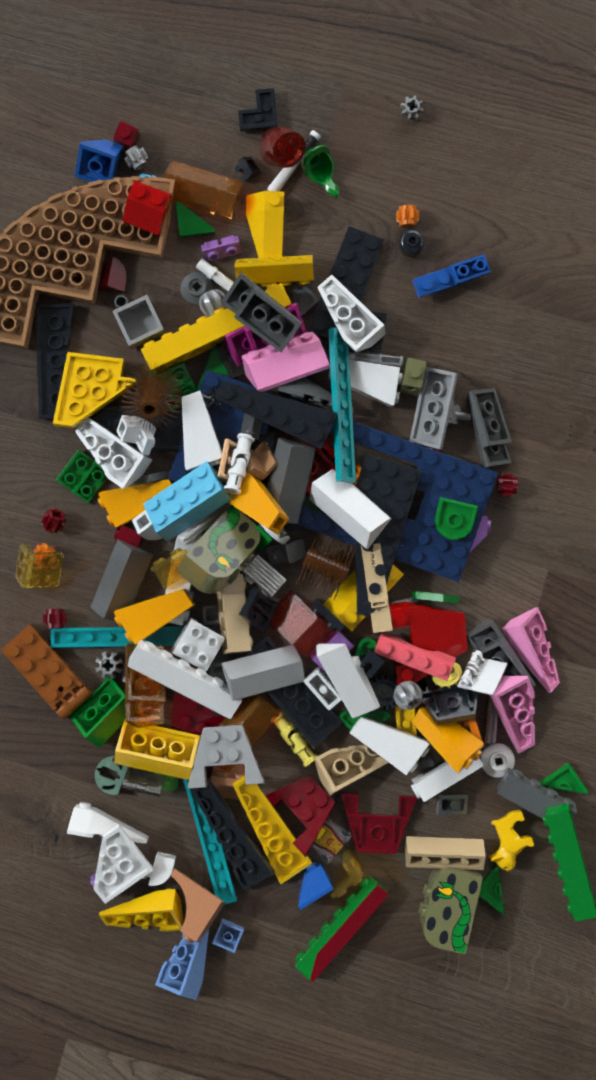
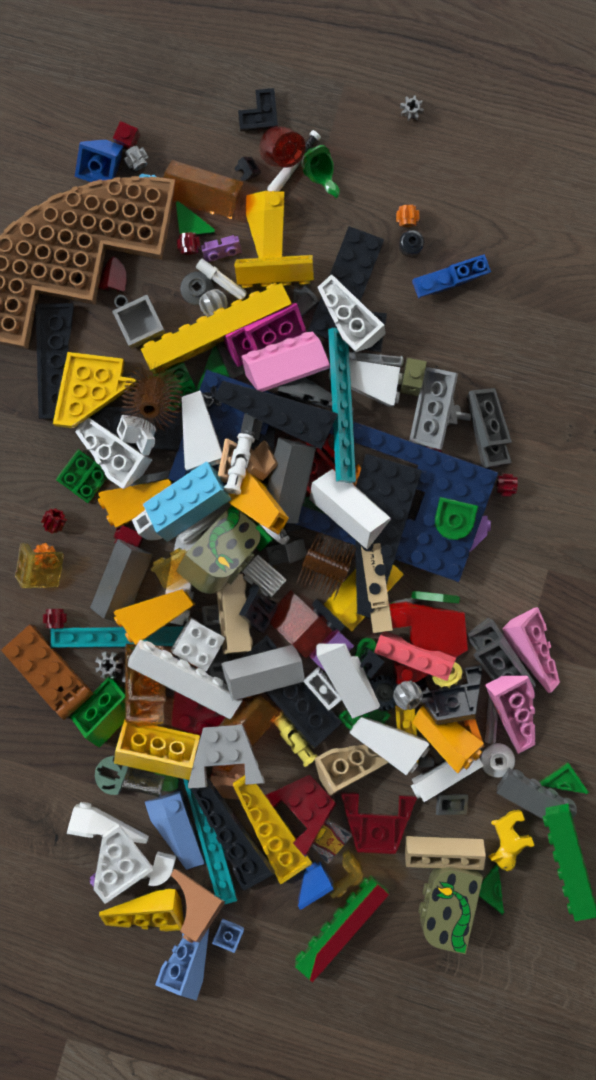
(147, 207): red slope -> none
(174, 824): none -> medium blue wedge
(188, 243): none -> dark red gear
(261, 313): dark grey slope -> none
(482, 674): white hinge -> none

